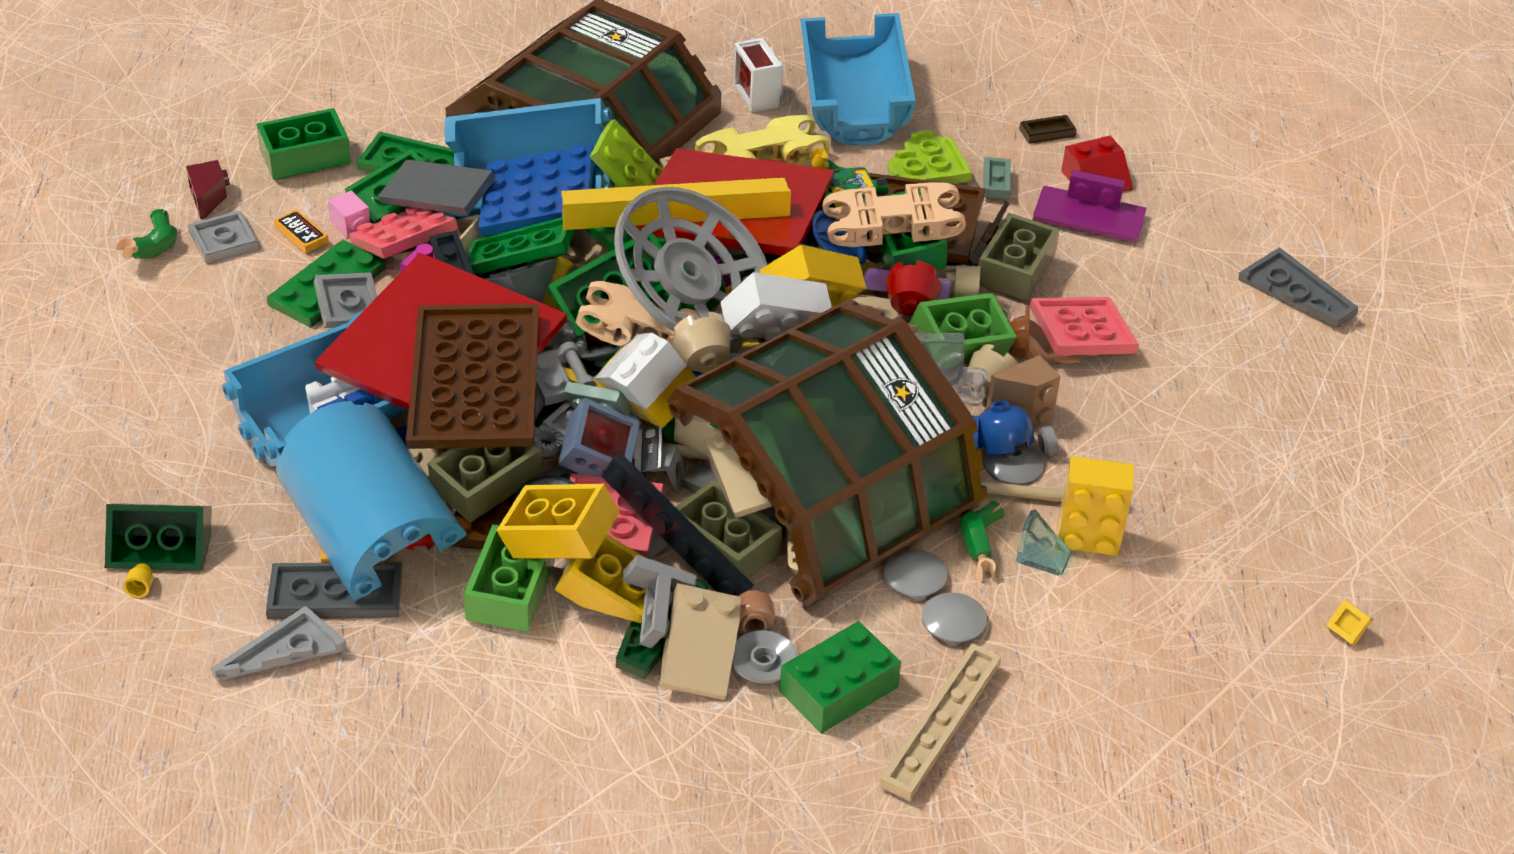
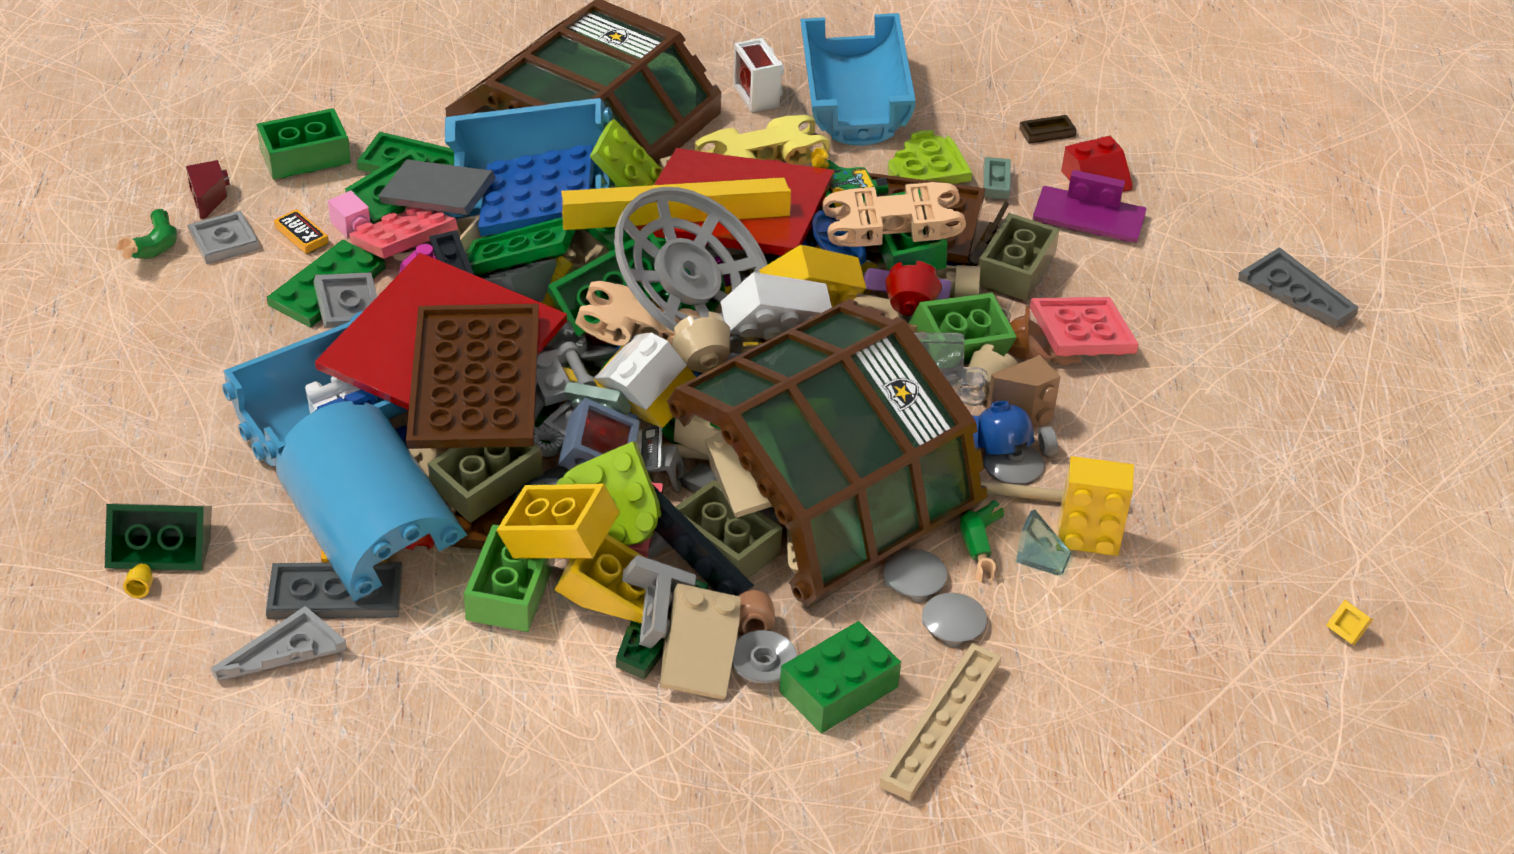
(630, 488): none -> lime plate

